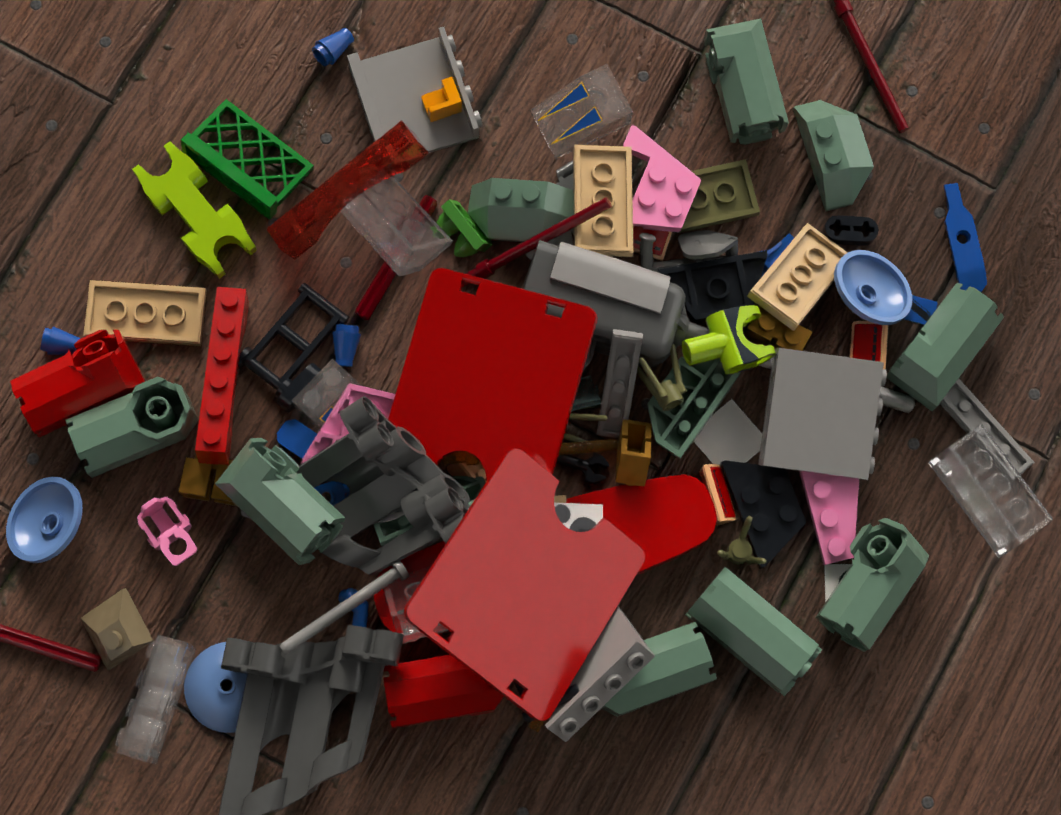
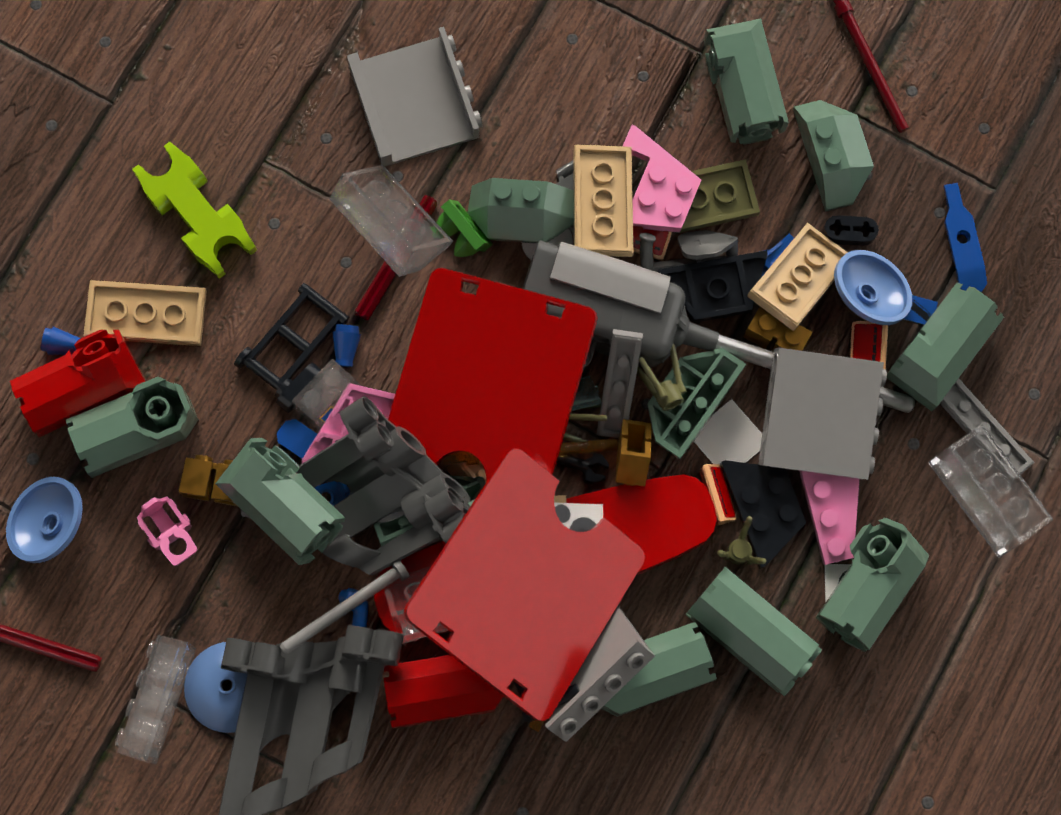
(116, 629): dark tan slope -> none
(218, 395): red arch -> none
(227, 171): green fence -> none
(331, 47): blue cone -> none
(384, 158): clear red arch -> none
(442, 101): light orange panel -> none
(487, 267): dark red bar -> none
(582, 111): clear slope -> none
(728, 341): lime connector -> none

